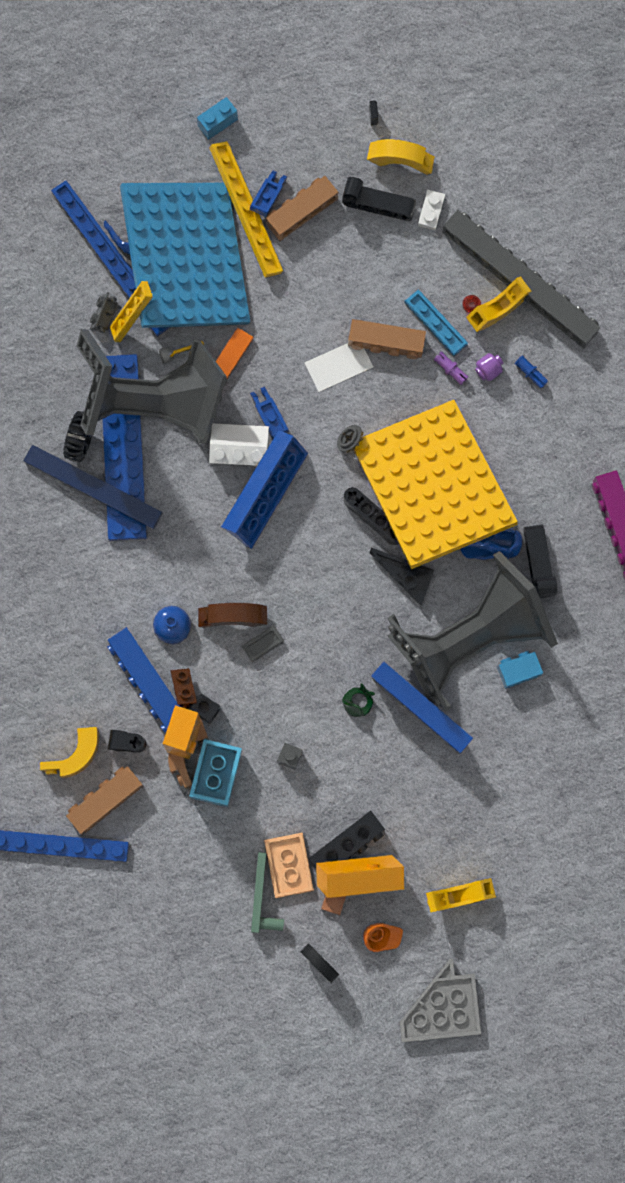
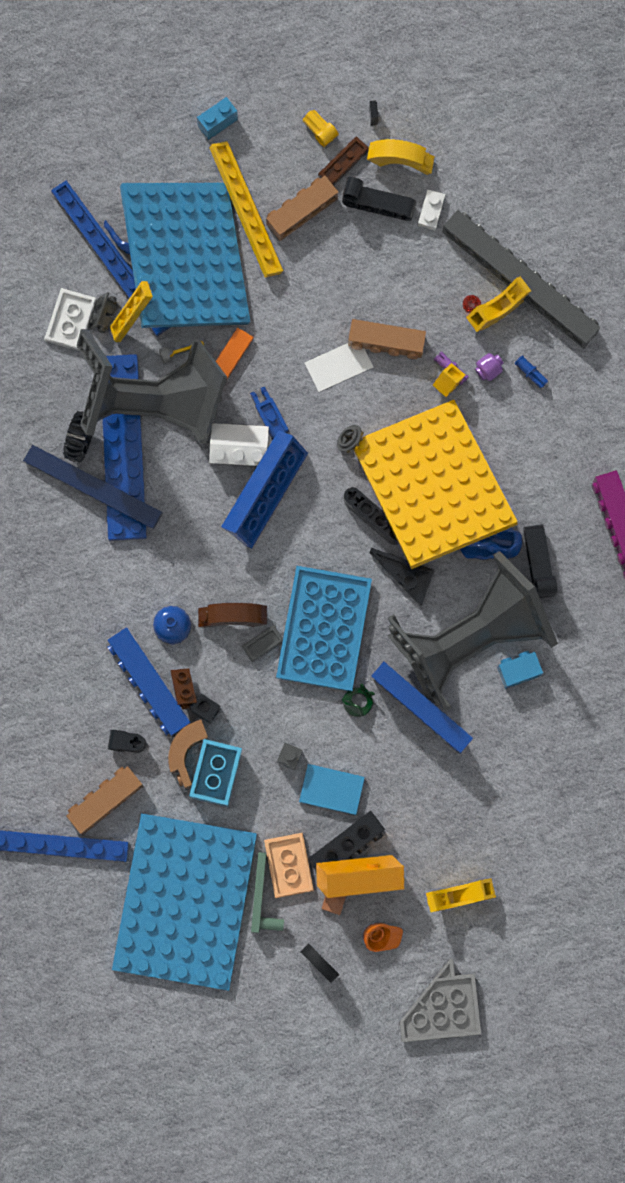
(69, 317): none -> white tile
(82, 757): yellow arch -> none
(182, 732): light orange brick -> none
(184, 902): none -> dark azure plate
(267, 194): blue hinge -> none
(323, 131): none -> yellow piece
(324, 628): none -> dark azure plate
(331, 789): none -> dark azure tile
(344, 161): none -> reddish brown tile
(436, 322): dark azure tile -> none
(448, 380): none -> yellow brick

